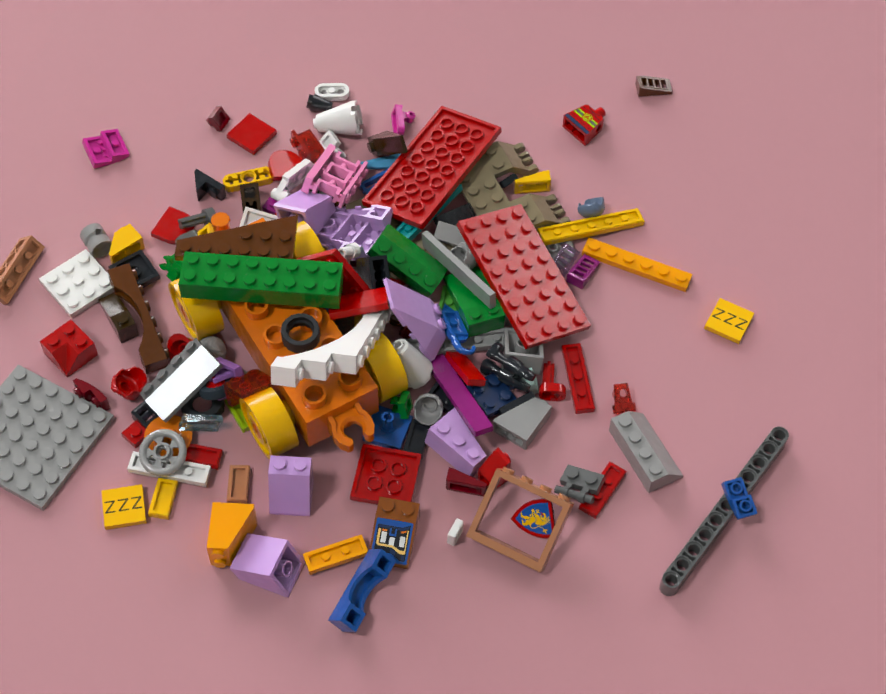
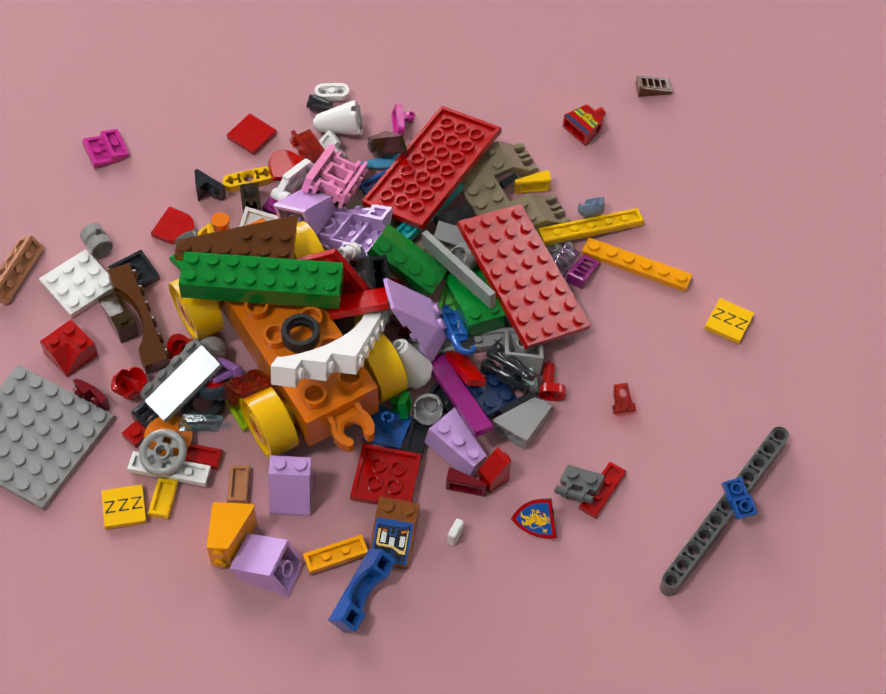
(124, 243): yellow slope -> none
(173, 268): green plate -> none
(204, 217): dark grey piece -> none
(218, 118): dark red tile -> none
(506, 549): nougat window -> none
(578, 378): red tile -> none
(644, 450): light grey slope -> none

